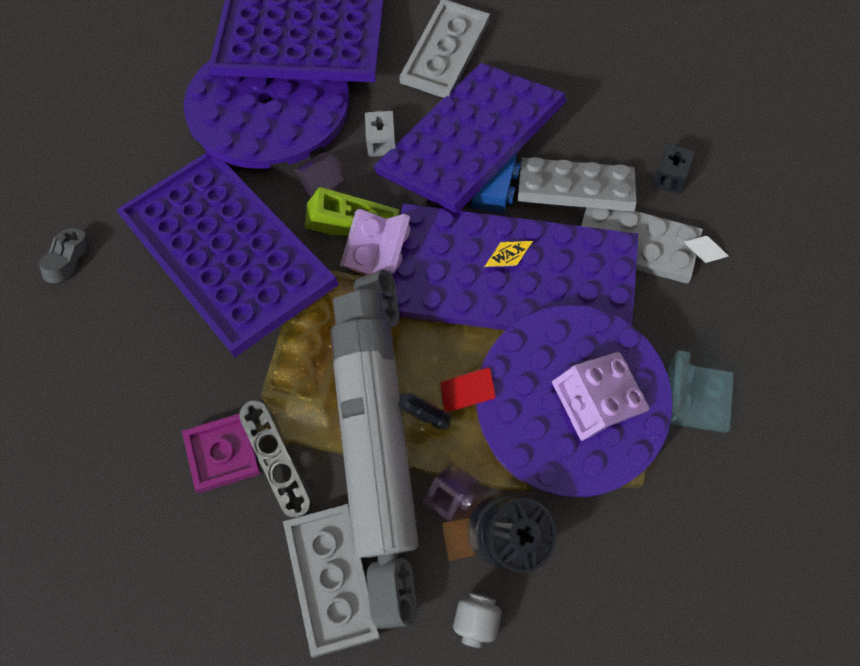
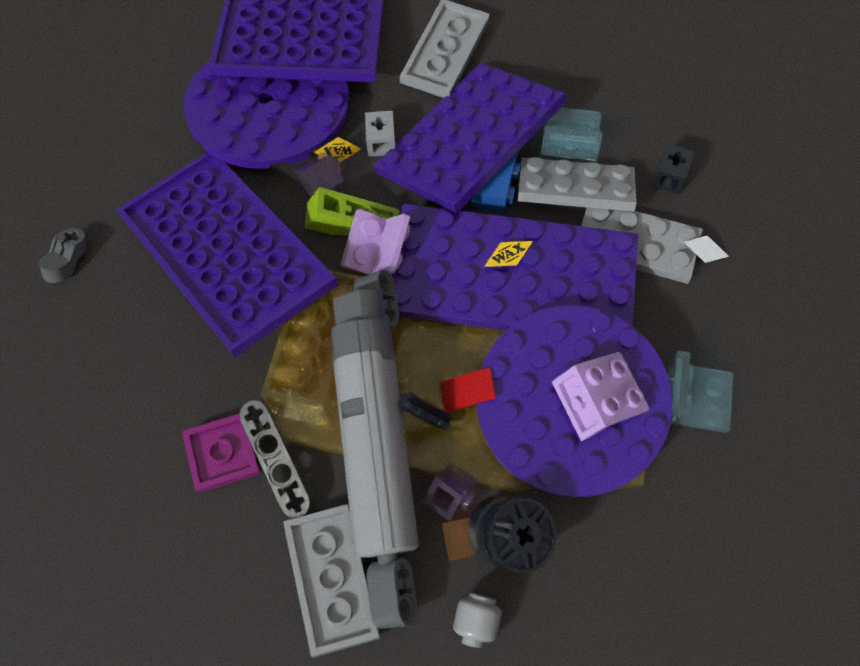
(339, 148): none -> yellow sticker
(572, 134): none -> clear light blue bracket

